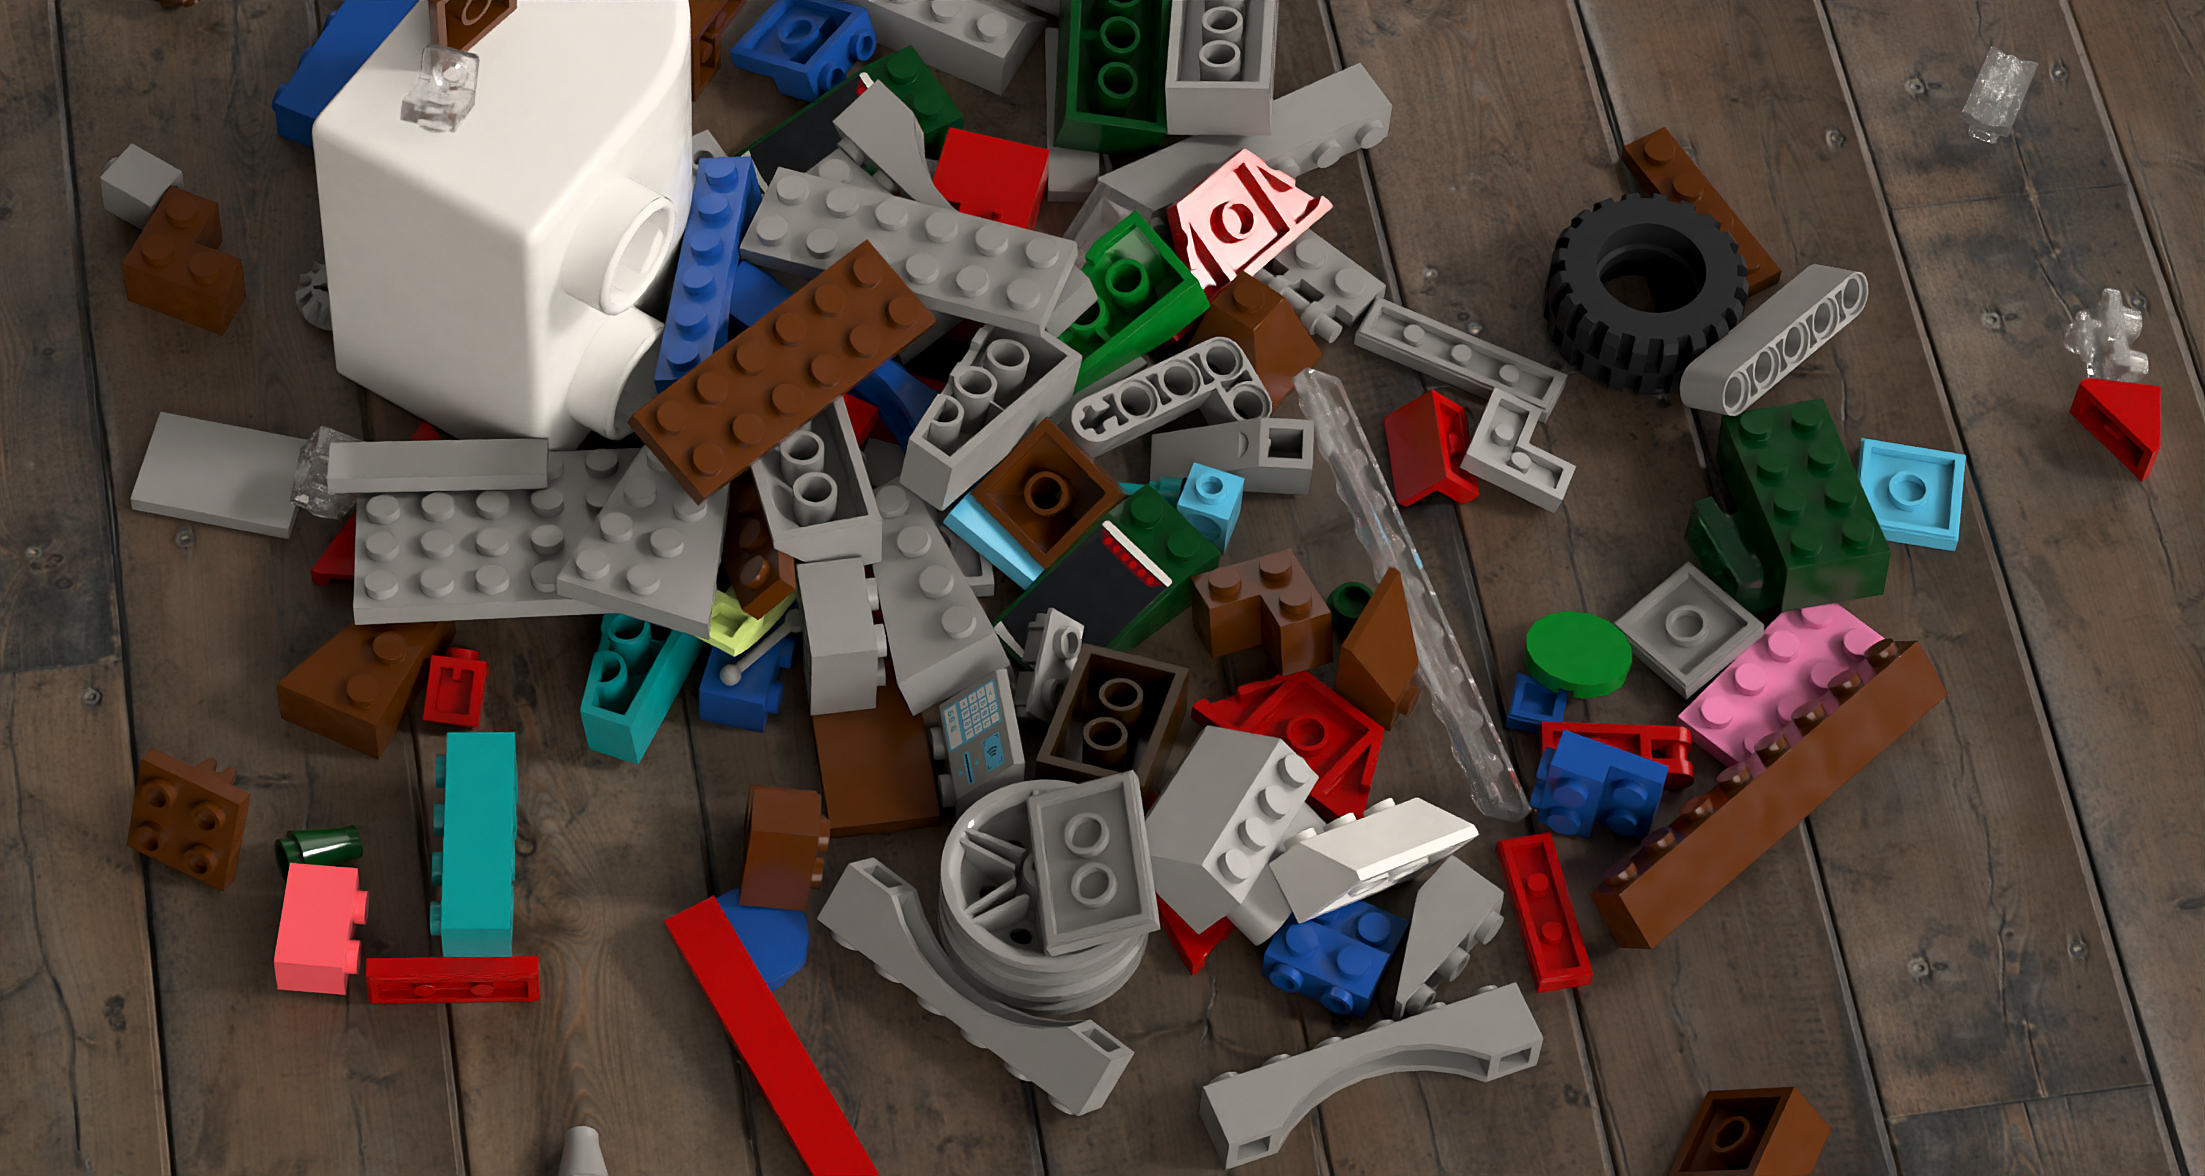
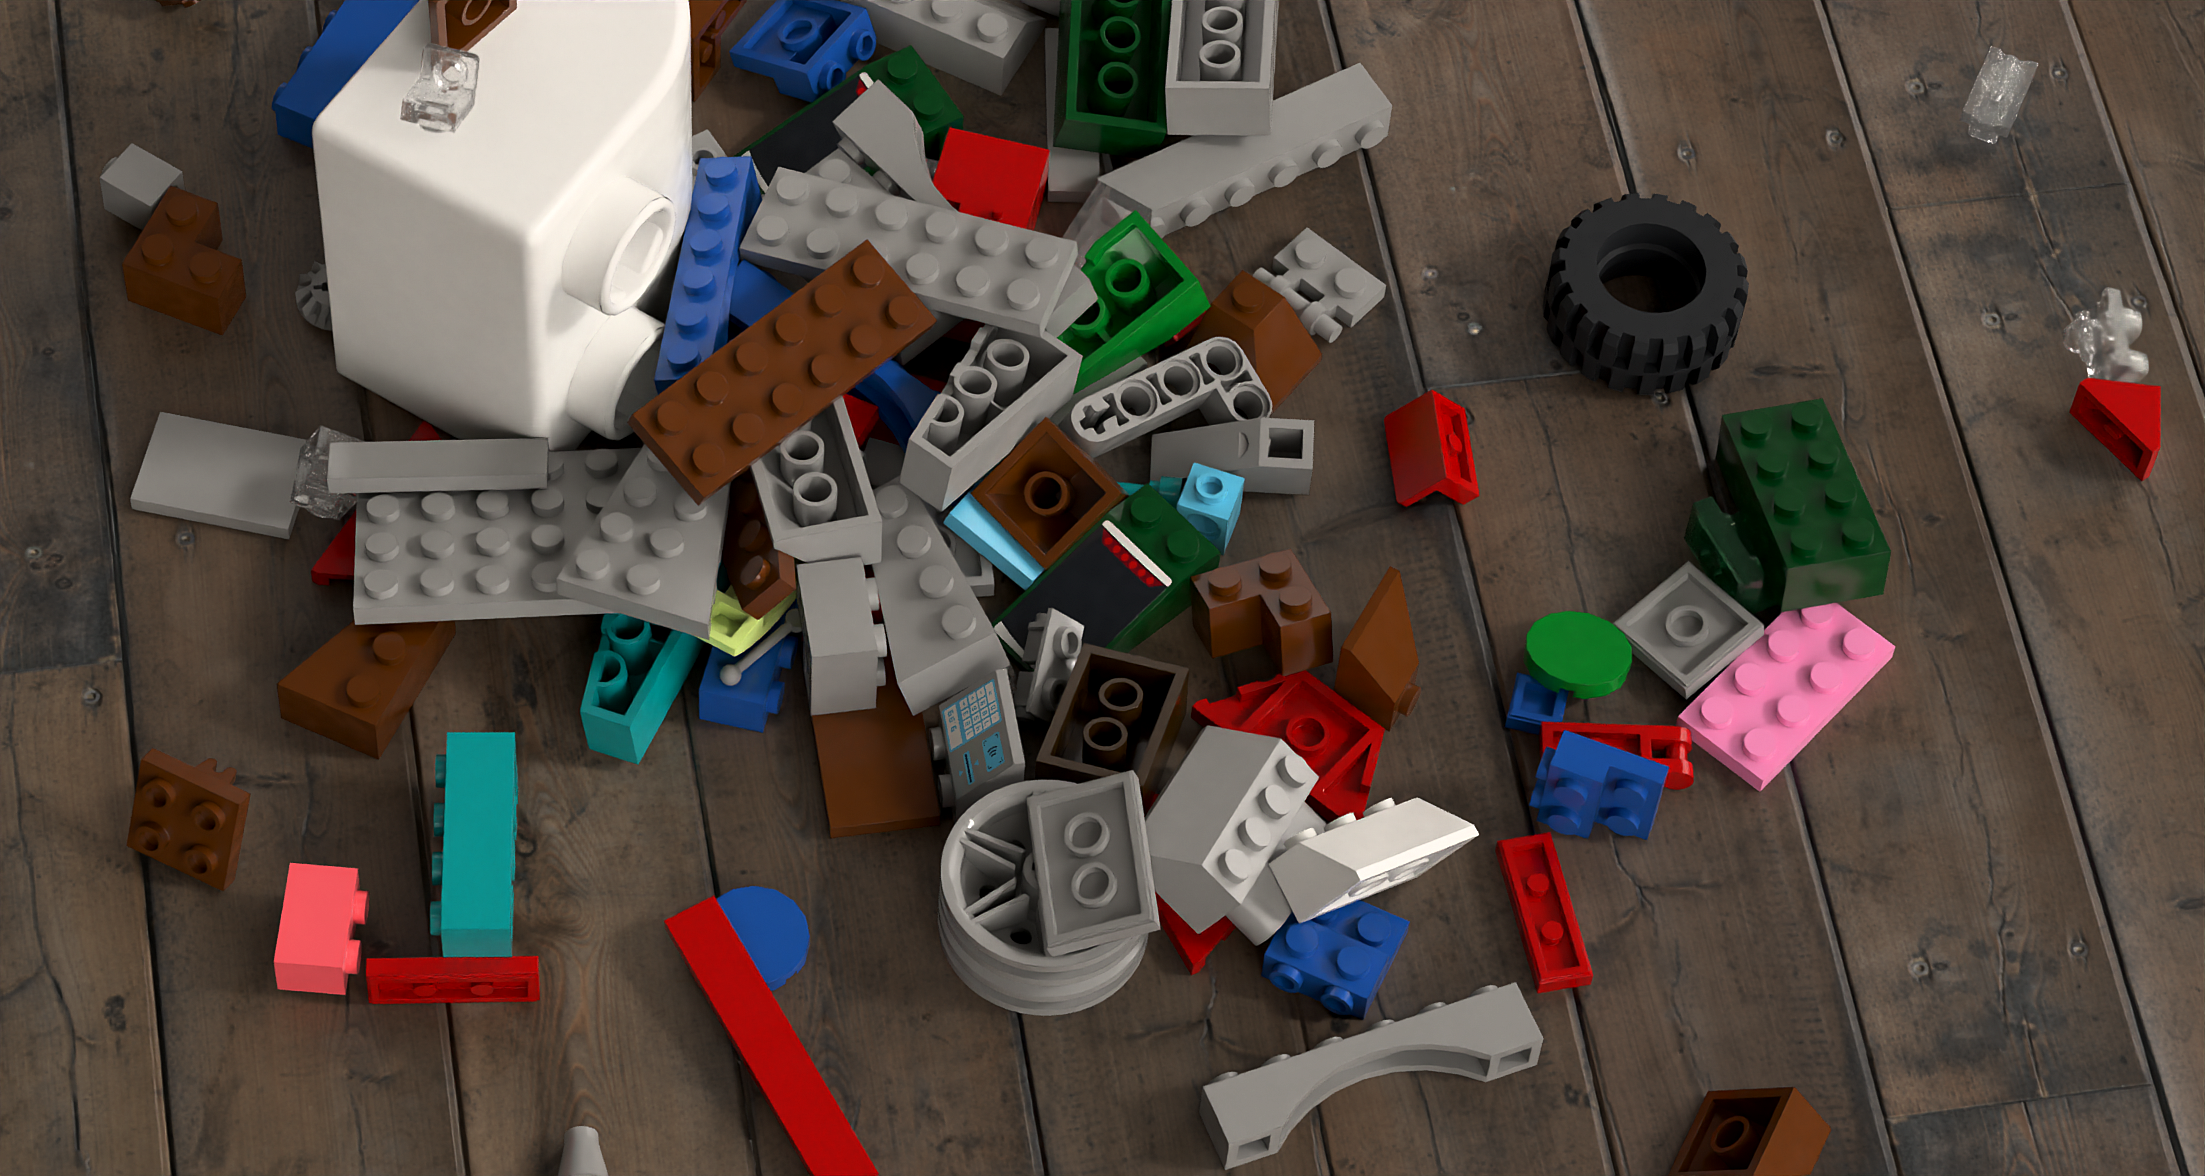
(318, 847): dark green cone -> none
(456, 688): red bracket -> none
(780, 847): reddish brown brick -> none
(886, 922): light grey arch -> none
(1239, 220): wing -> none
(1347, 604): dark green plate -> none
(1388, 543): clear plate -> none
(1448, 920): light grey slope -> none
(1457, 356): light grey tile -> none
(1505, 458): light grey plate -> none
(1668, 170): reddish brown plate -> none
(1767, 793): reddish brown brick -> none
(1773, 340): light grey beam -> none
(1913, 492): medium azure tile -> none

